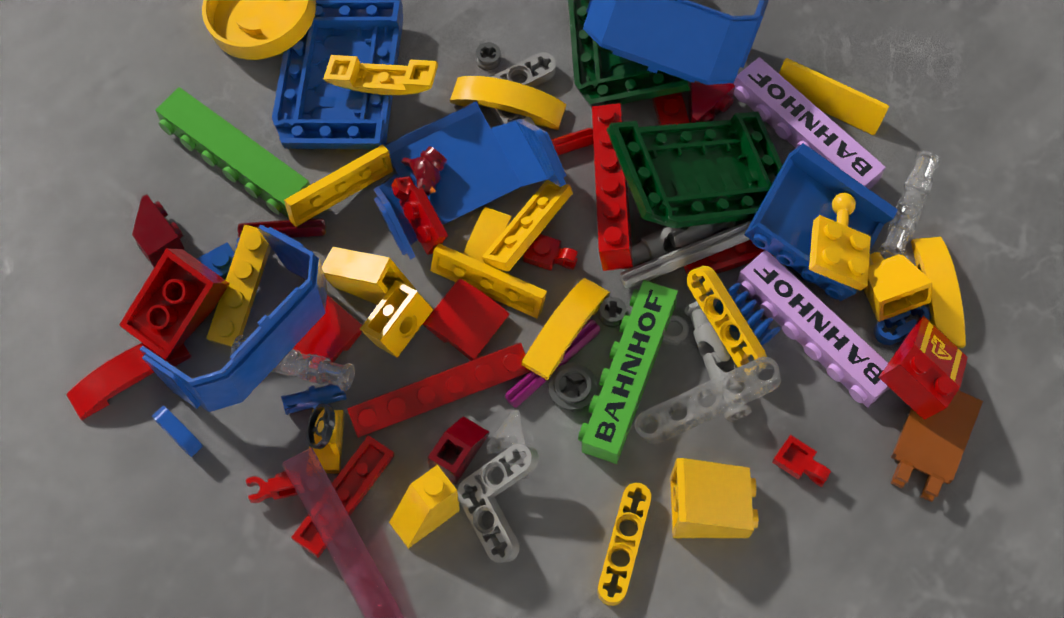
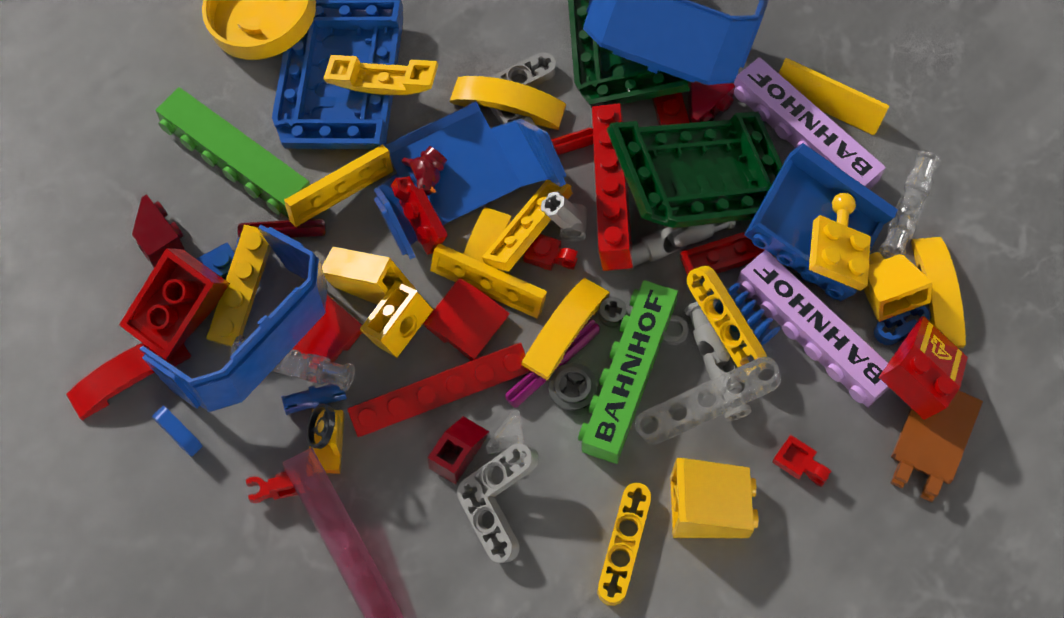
(351, 487): red plate -> none
(425, 506): yellow slope -> none
(488, 49): dark grey bush -> none
(567, 215): none -> light grey piece
(684, 256): light grey axle -> none

